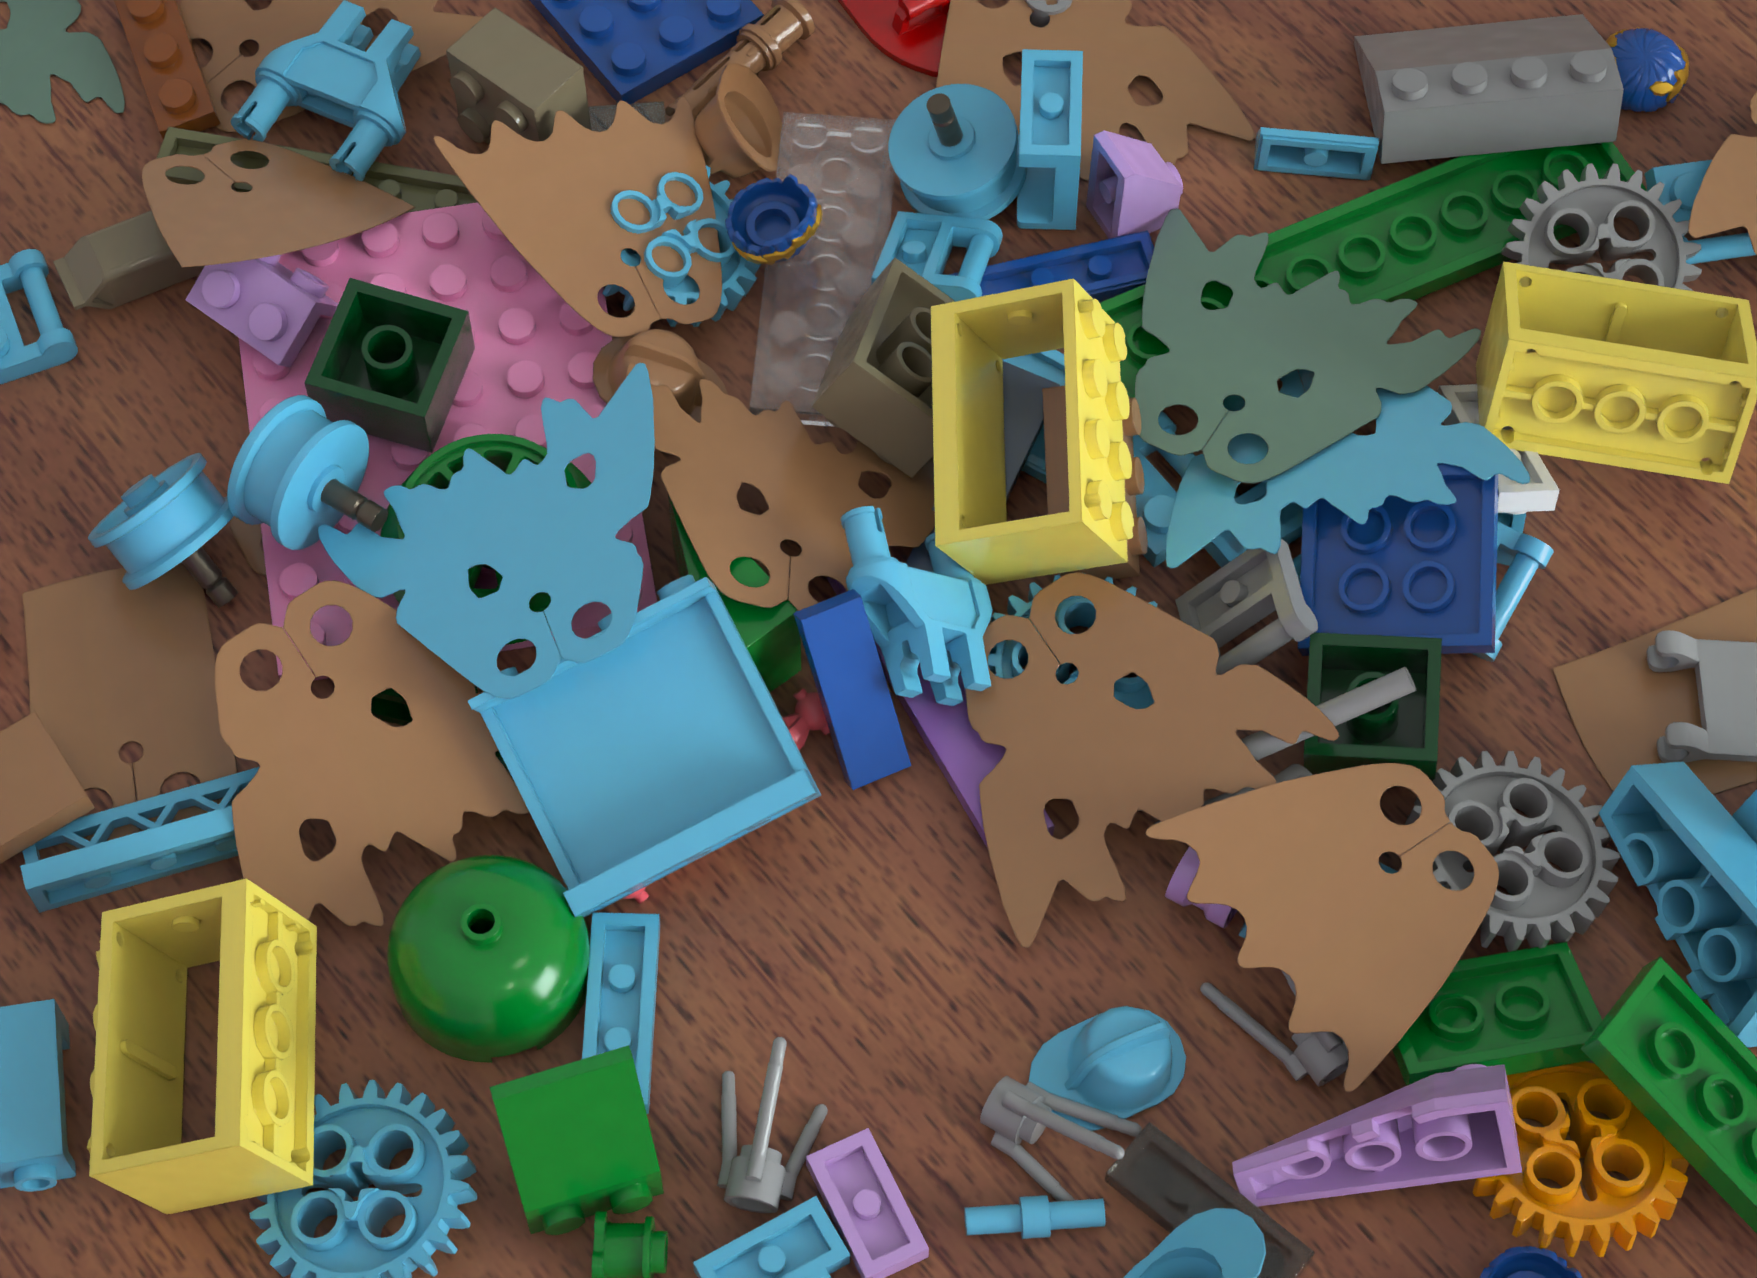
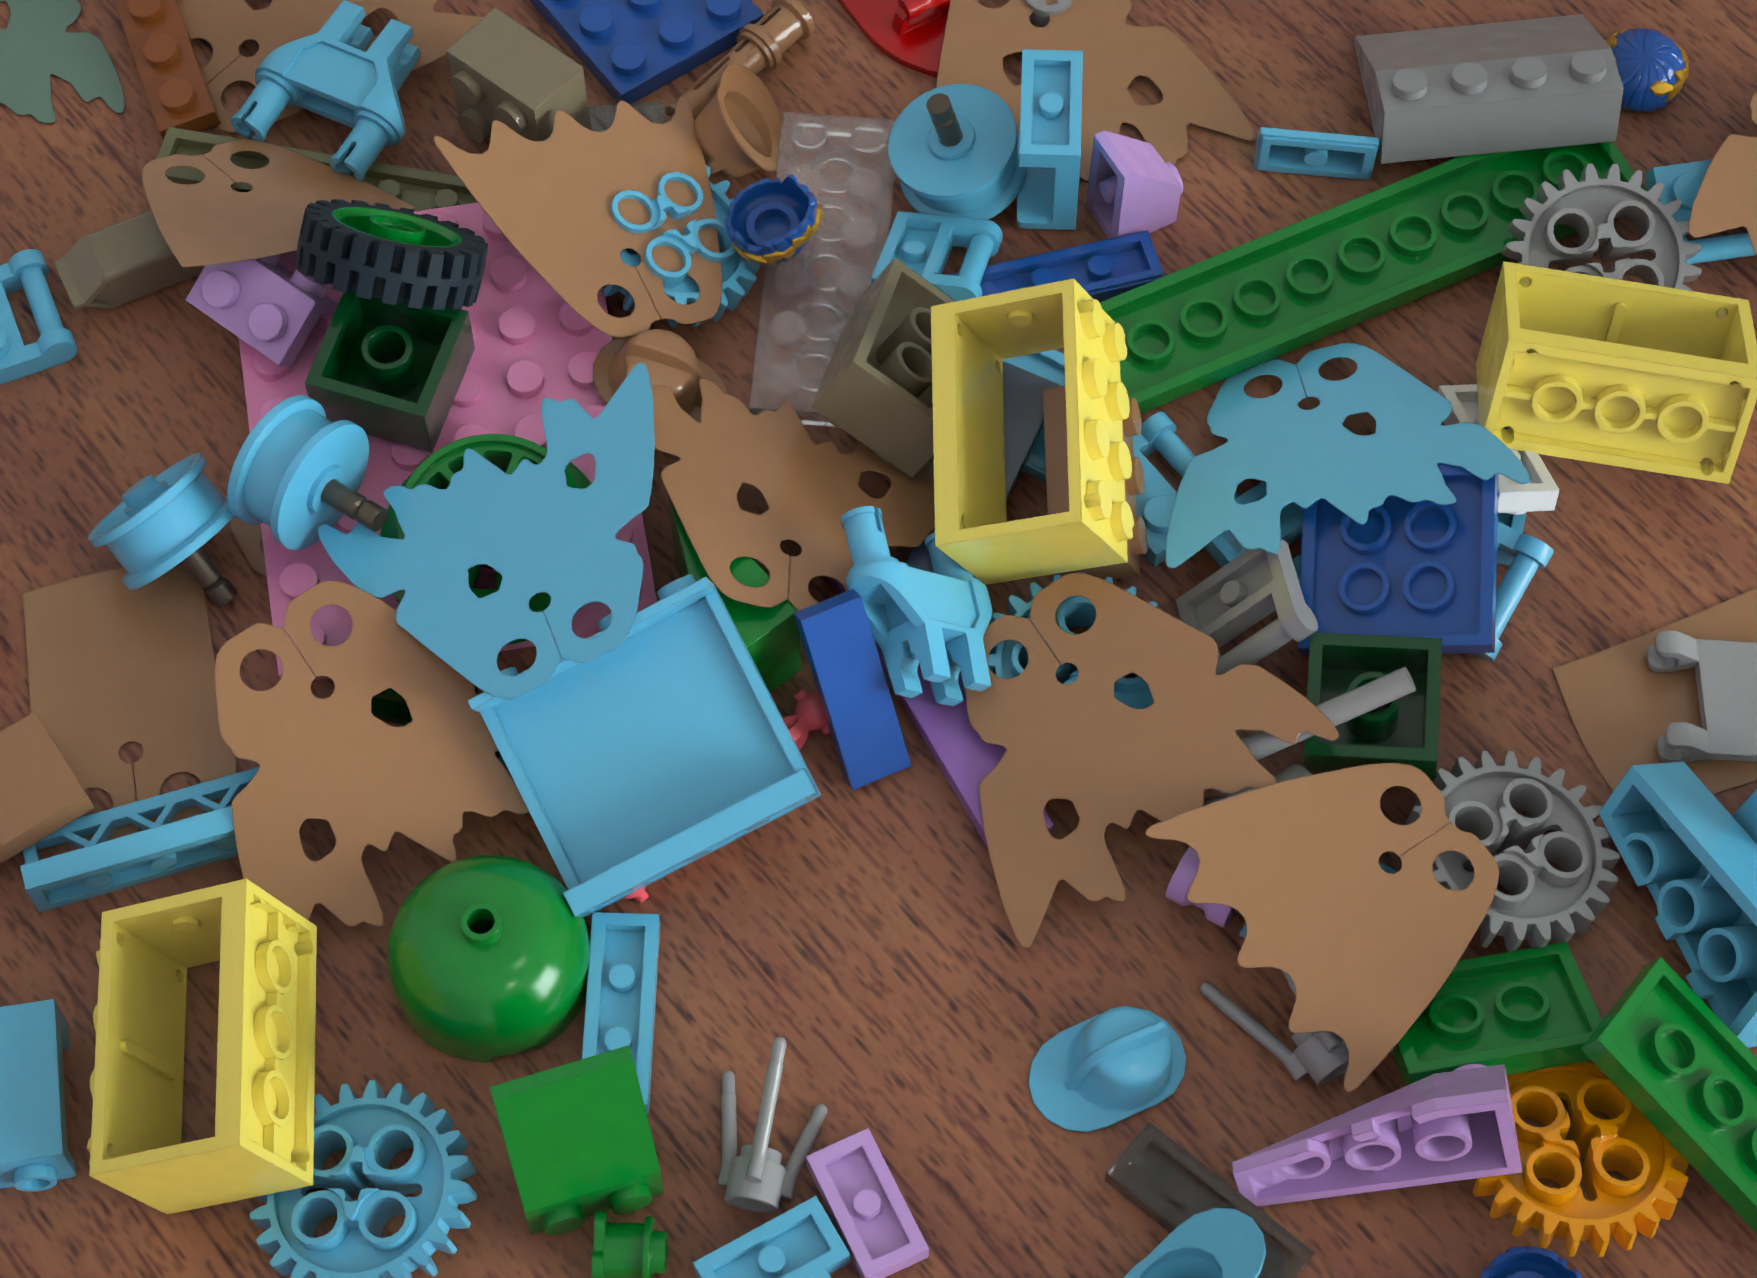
(391, 254): none -> black wheel
(1025, 1111): light grey plant -> none
(1034, 1217): medium azure bar -> none
(1260, 341): sand green piece -> none

